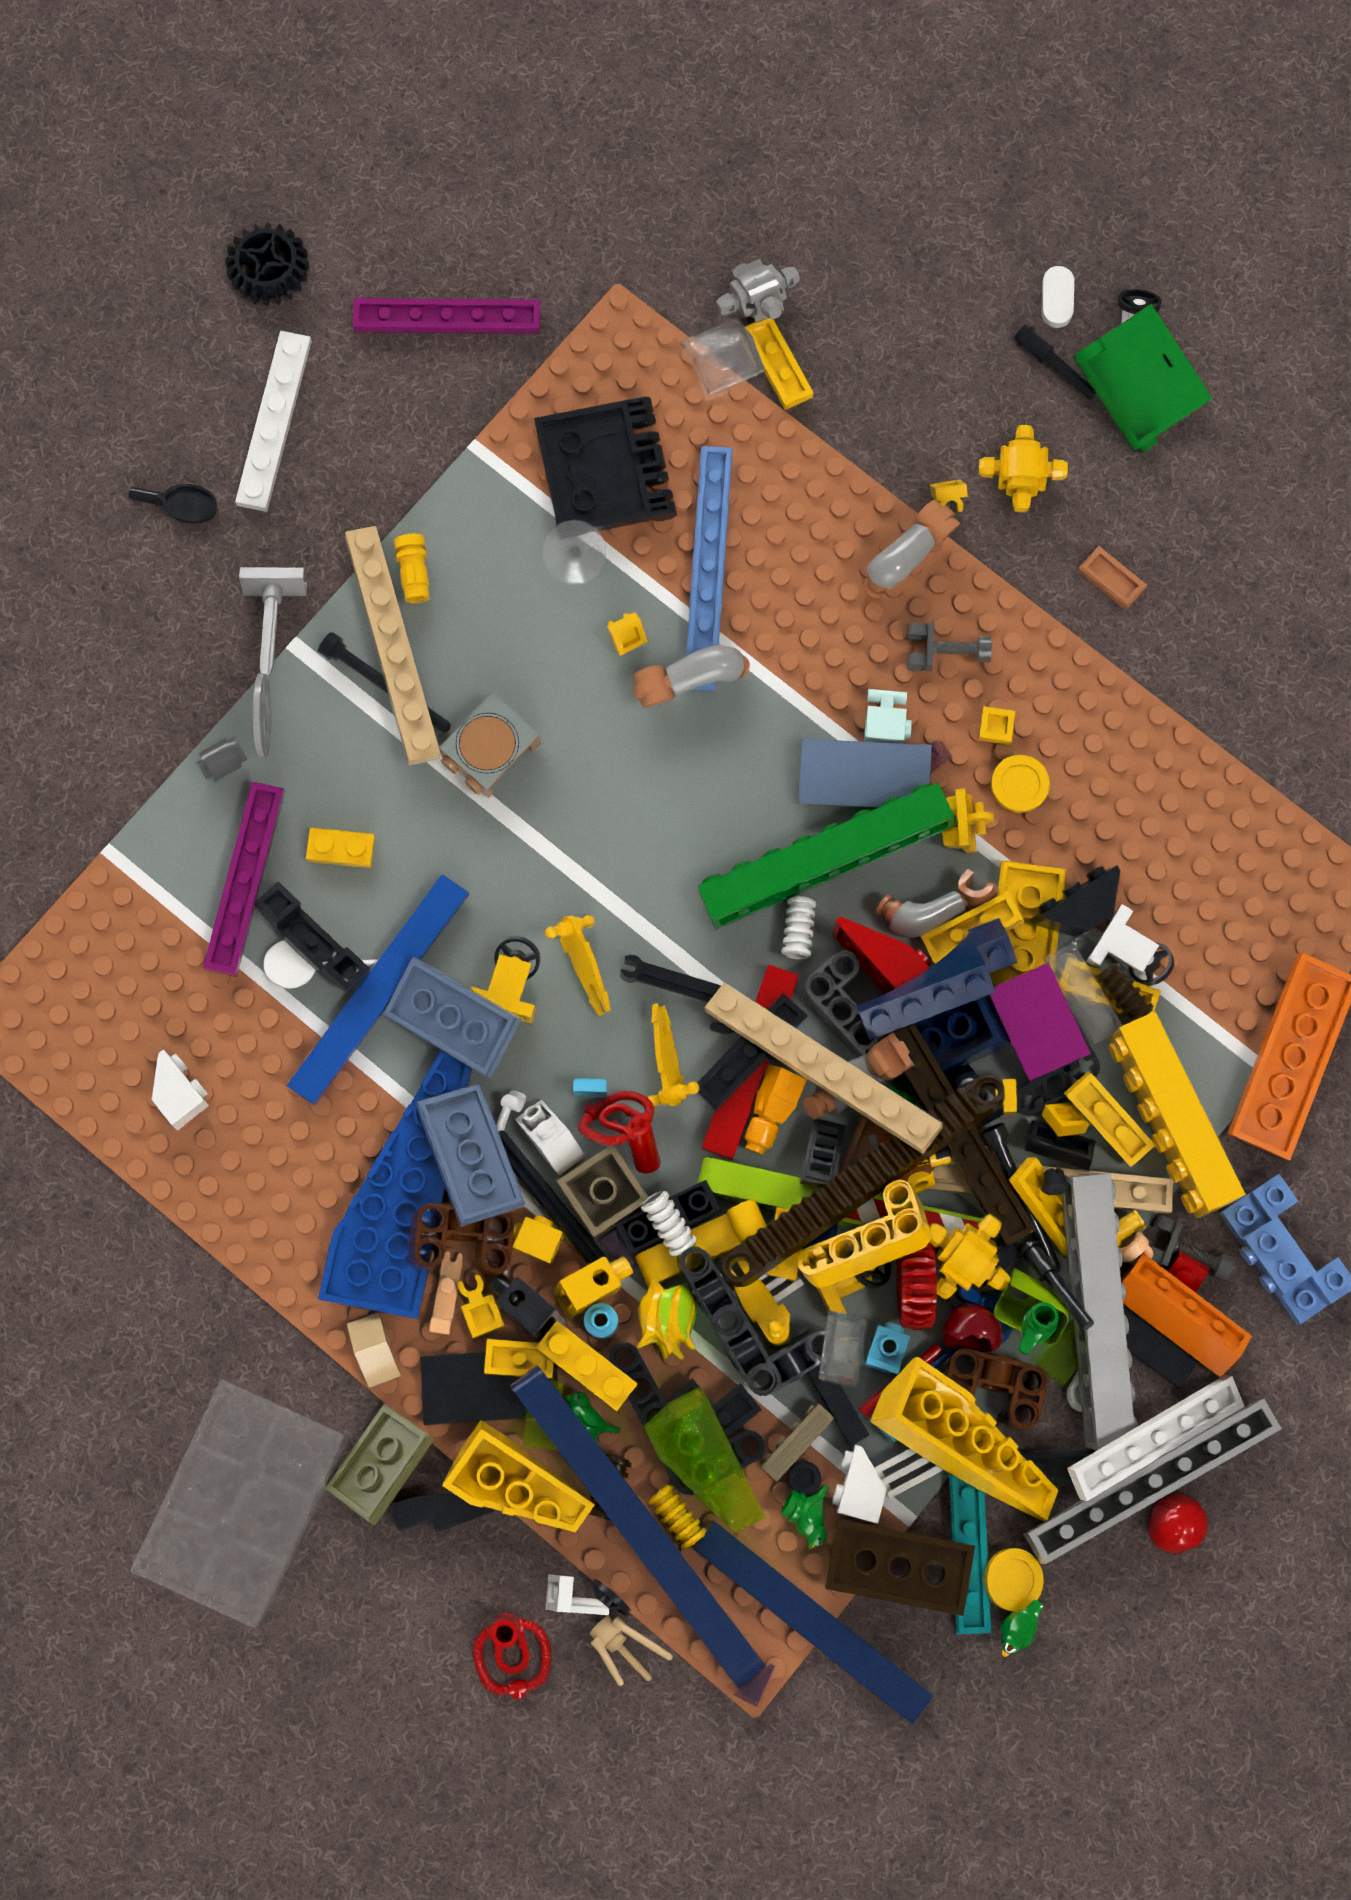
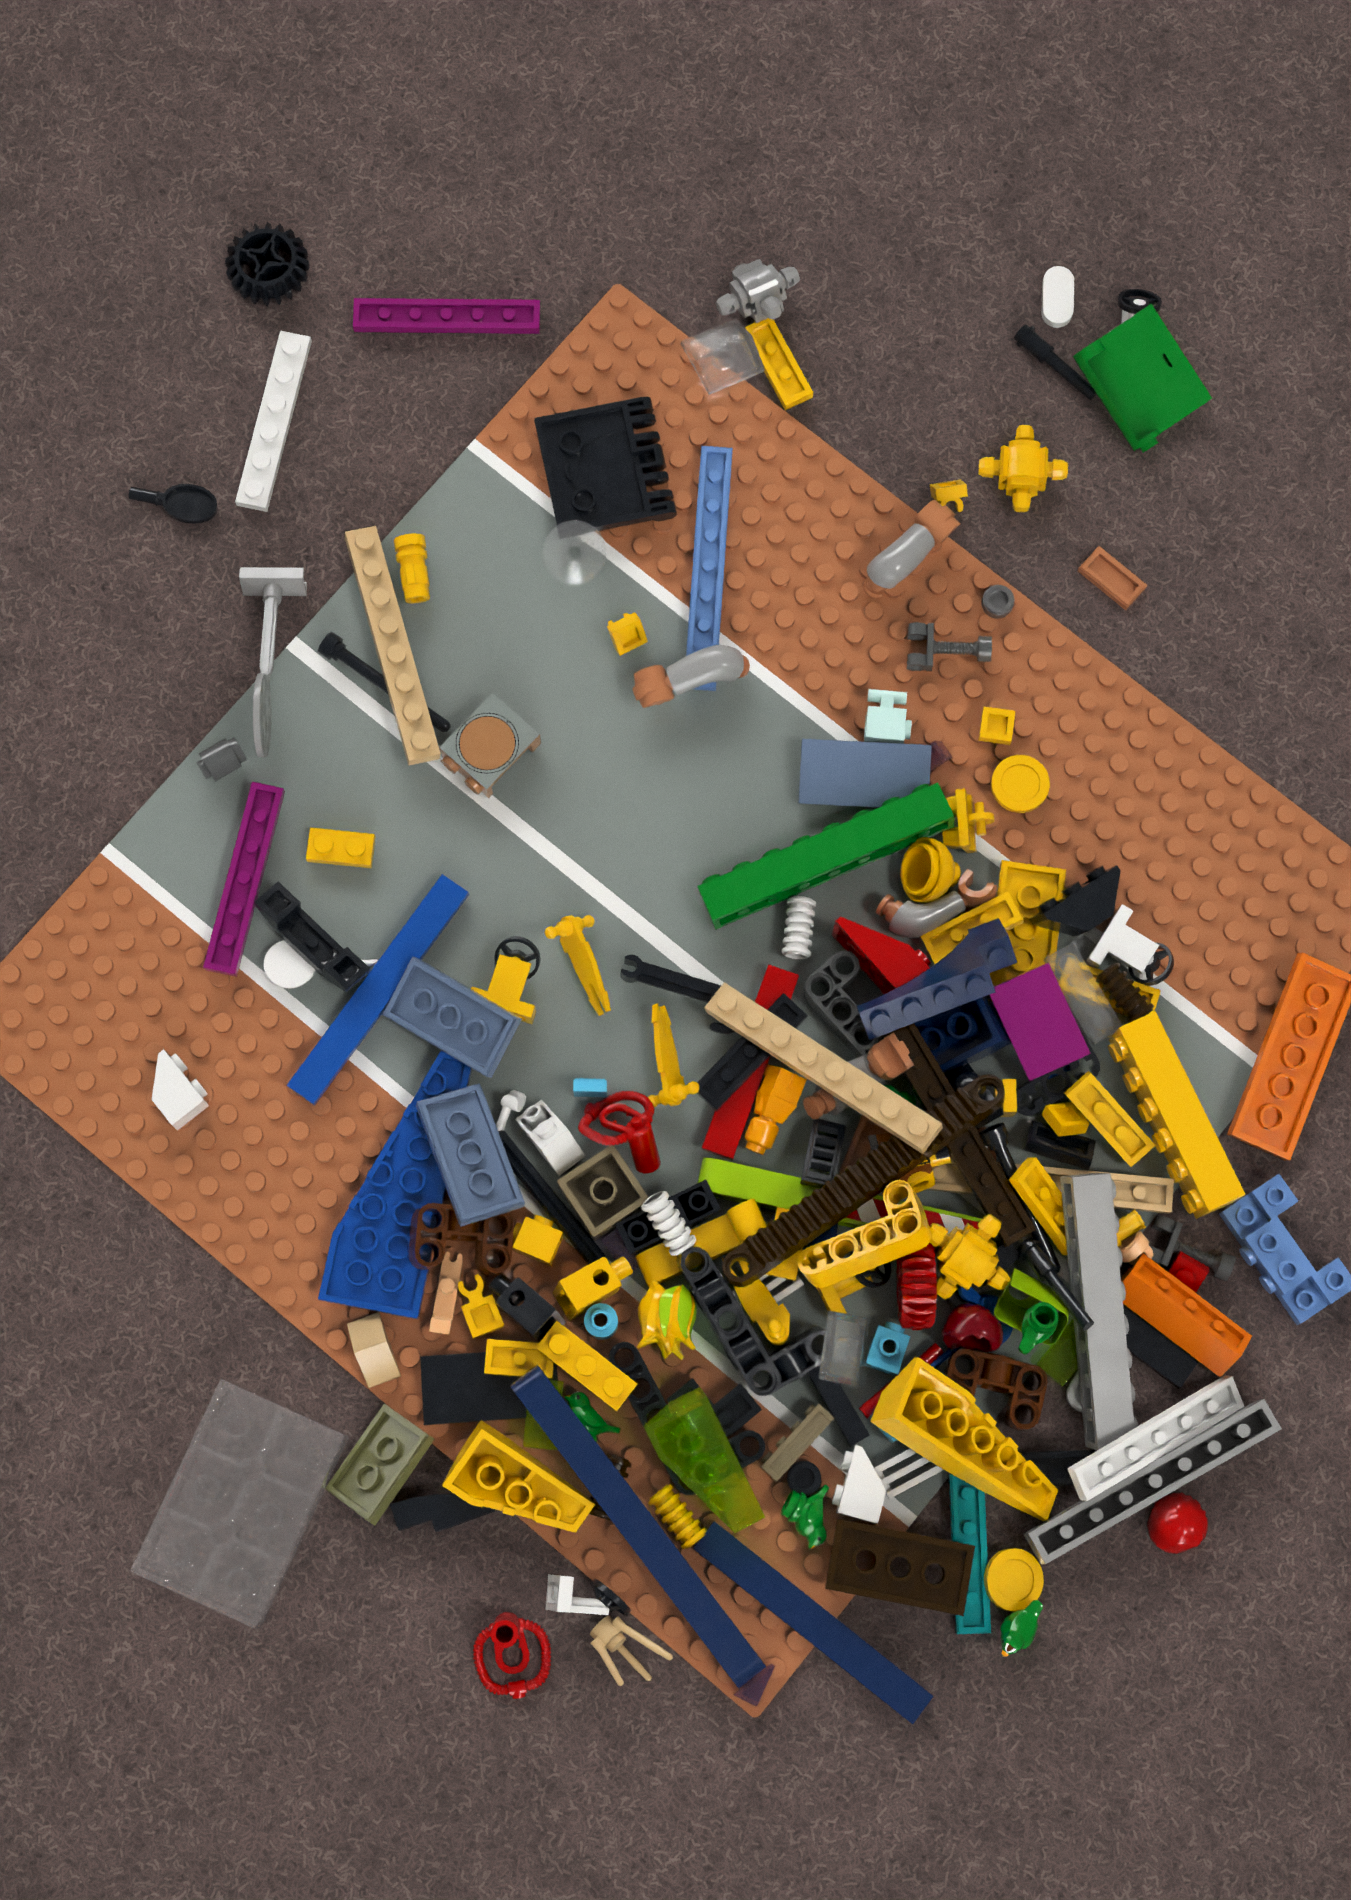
(928, 870): none -> yellow piece
(998, 601): none -> flat silver tile
(1055, 1182): black piece -> none

